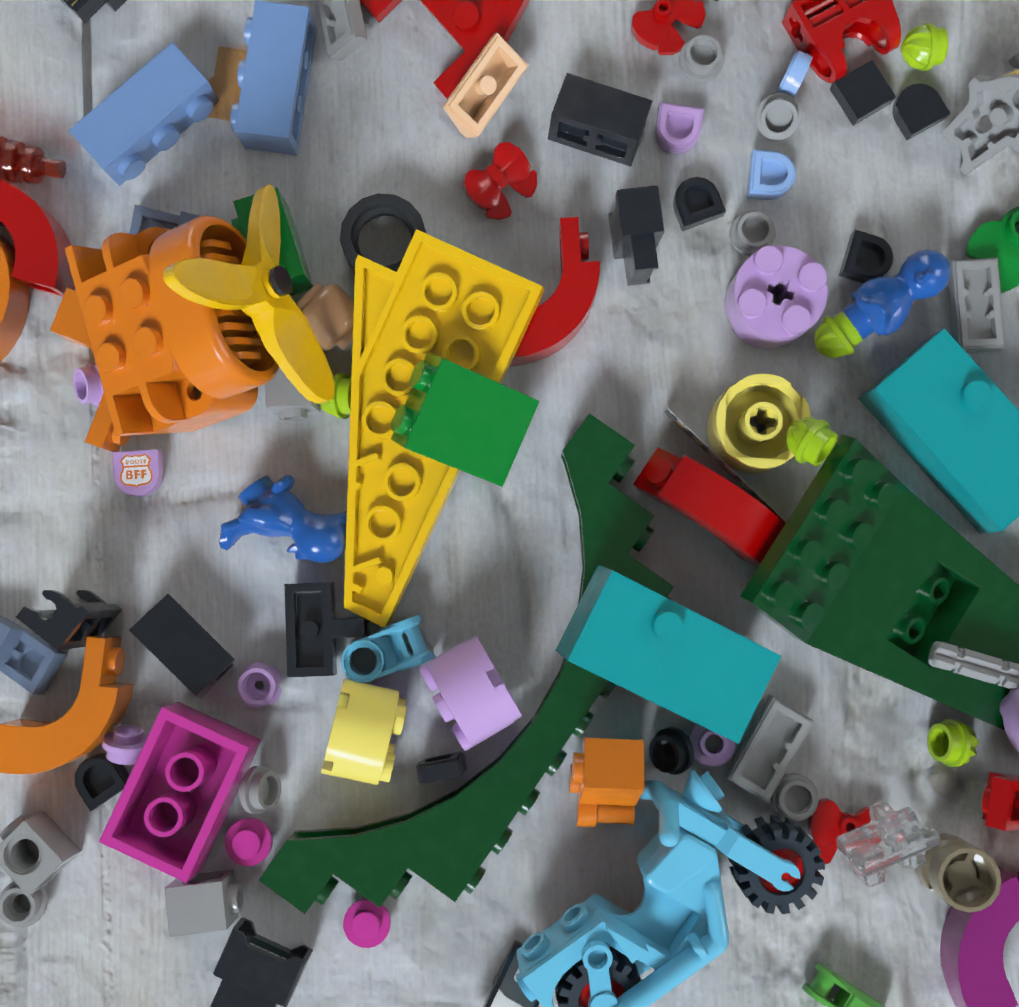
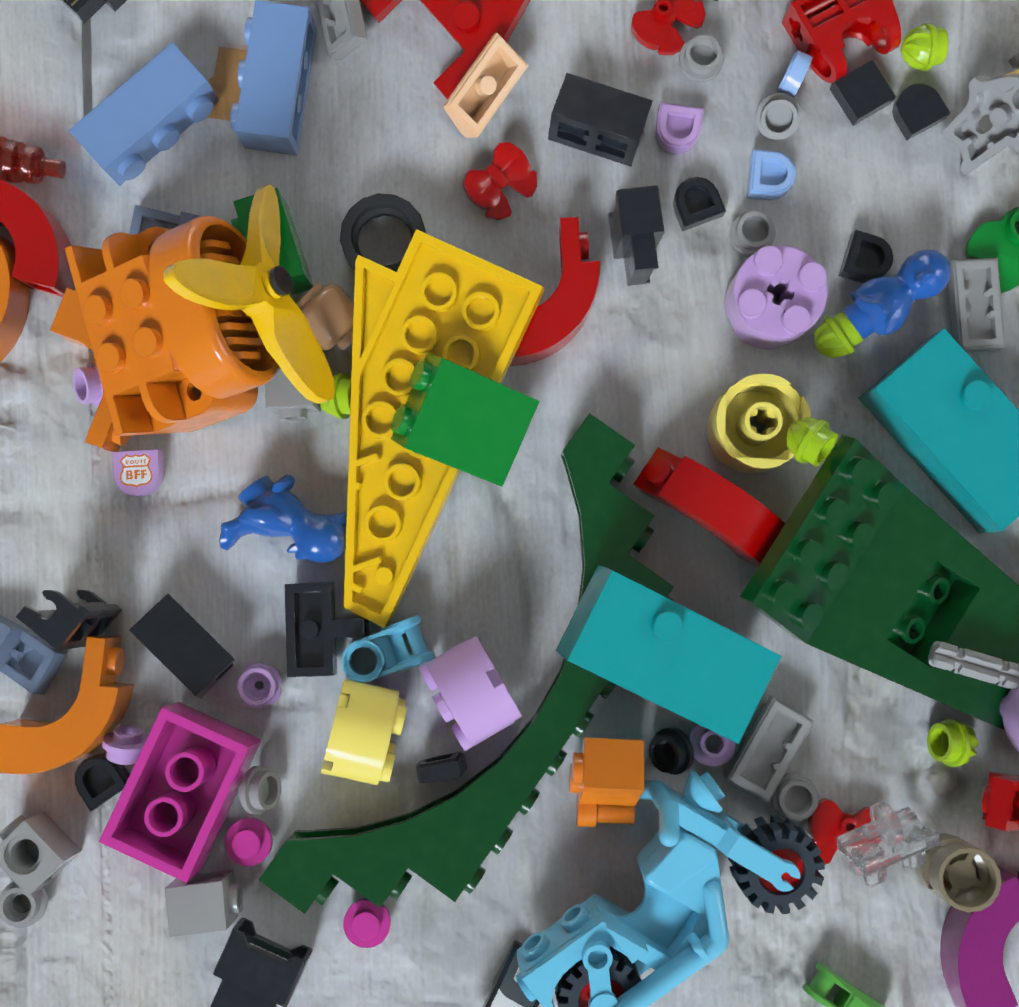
(720, 462): black sticker -> none

